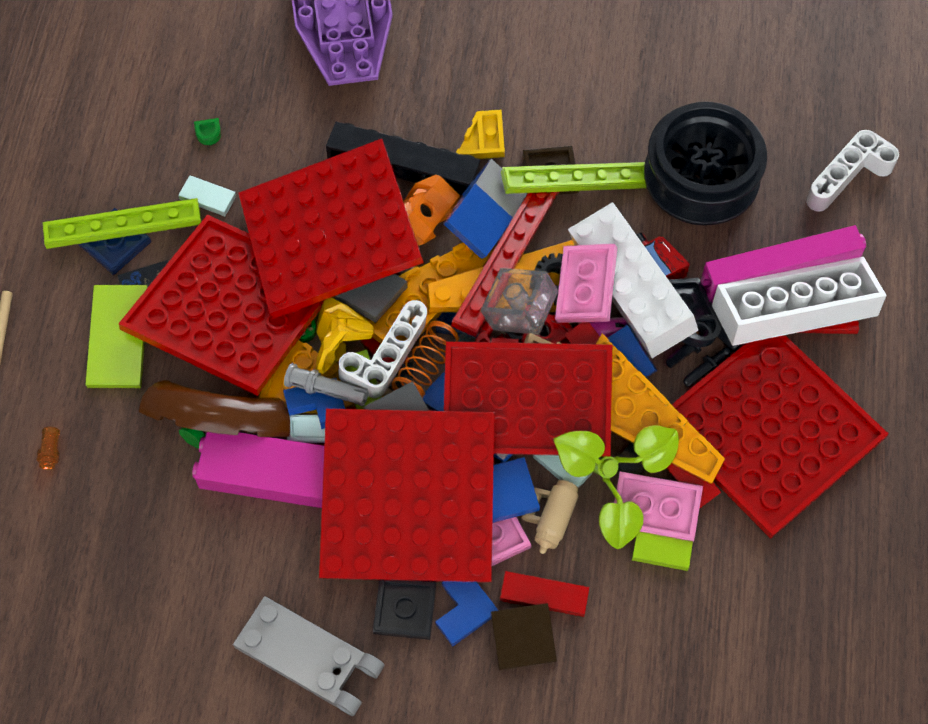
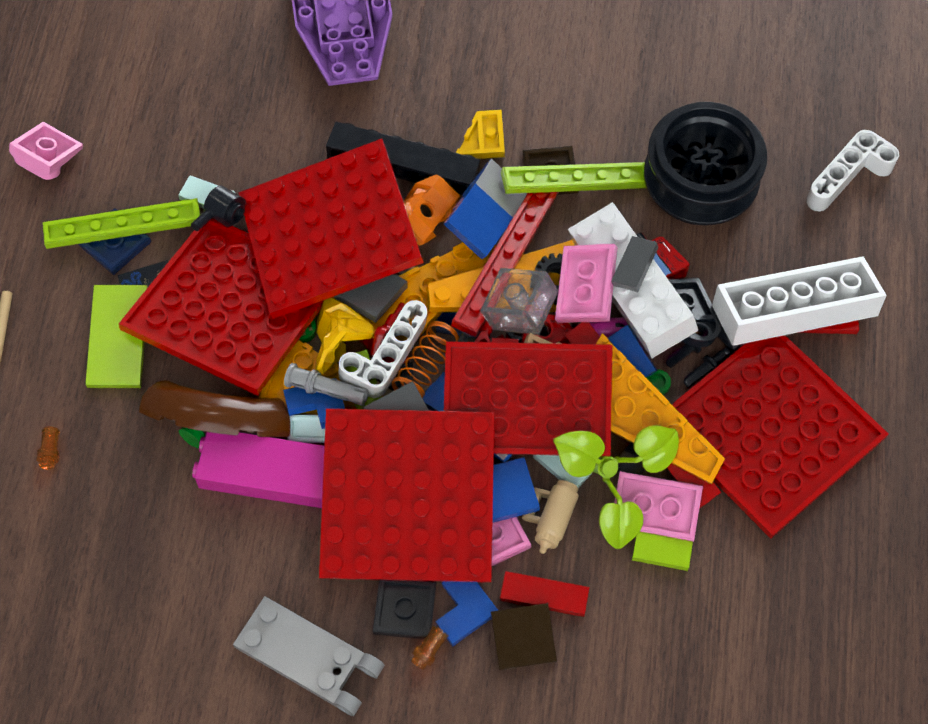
(44, 150): none -> bright pink slope
(208, 131): green tile -> none
(221, 206): none -> black piece
(382, 331): none -> red hand
(426, 651): none -> clear orange animal
(635, 264): none -> dark grey tile
(661, 381): none -> green tile
(788, 256): dark pink brick -> none

